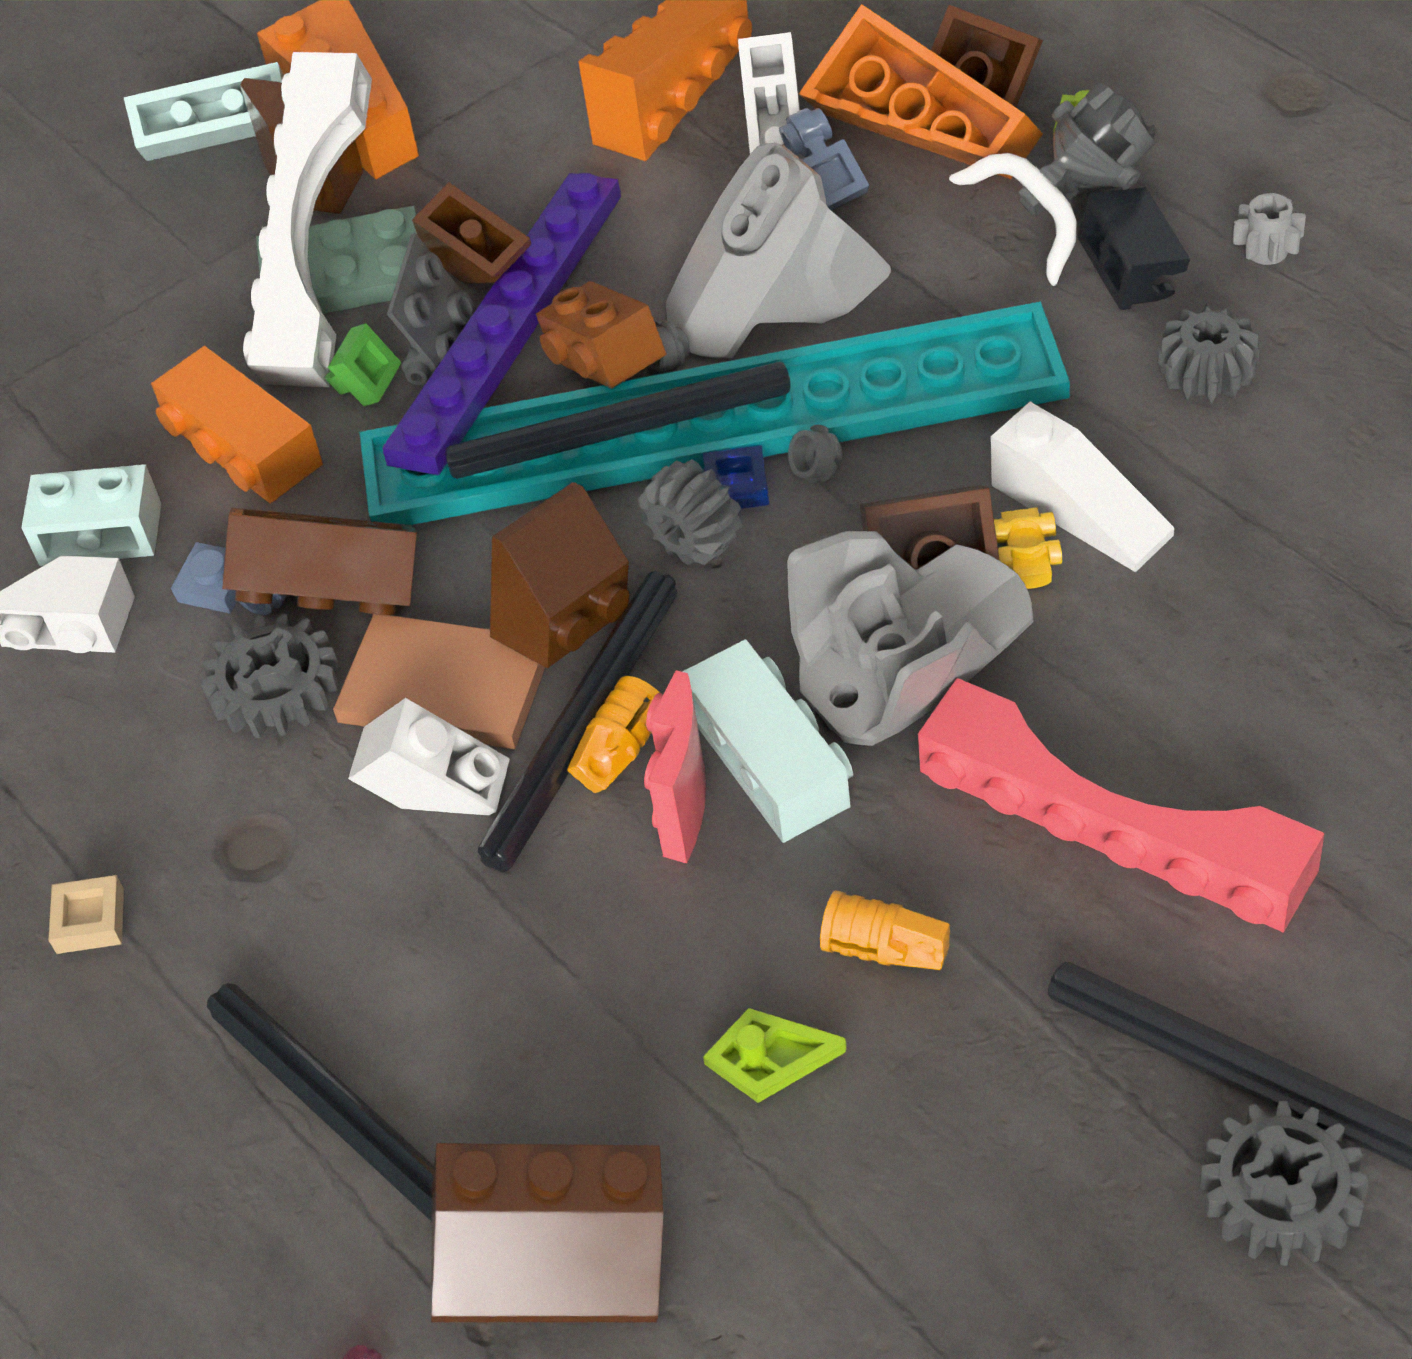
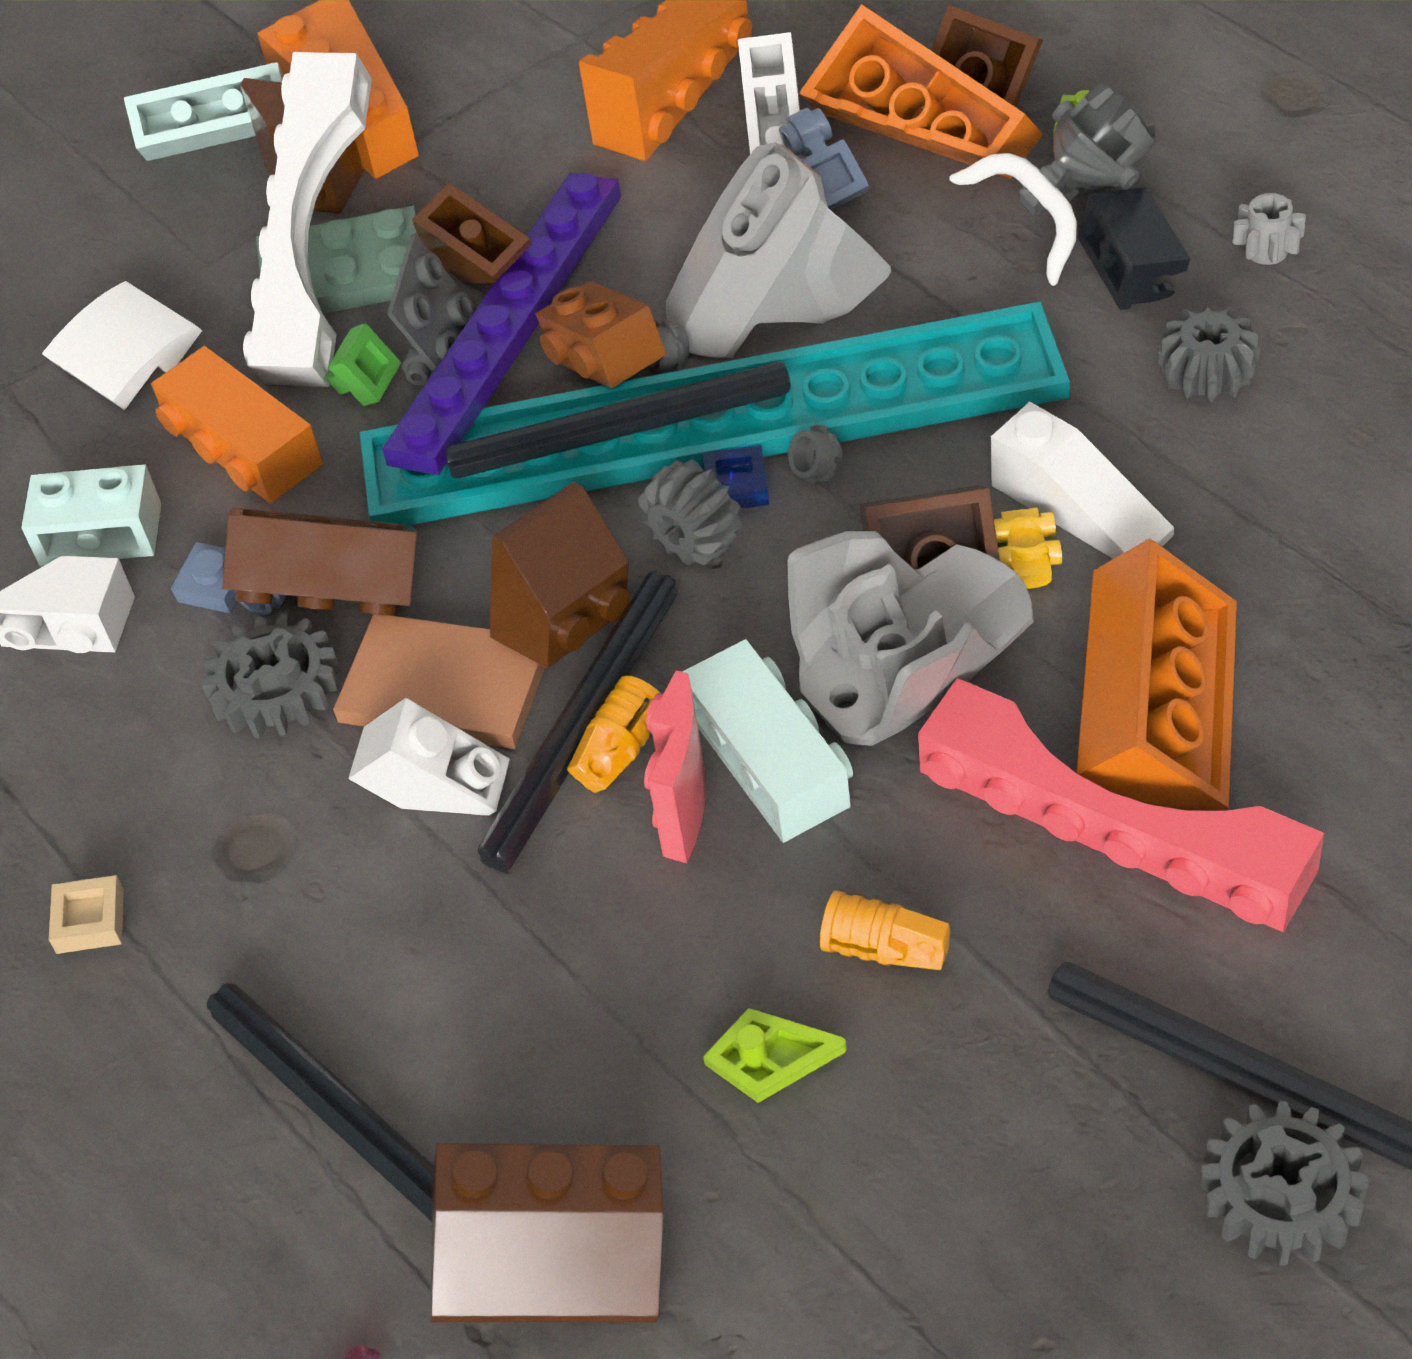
(121, 342): none -> white slope
(1158, 683): none -> orange slope

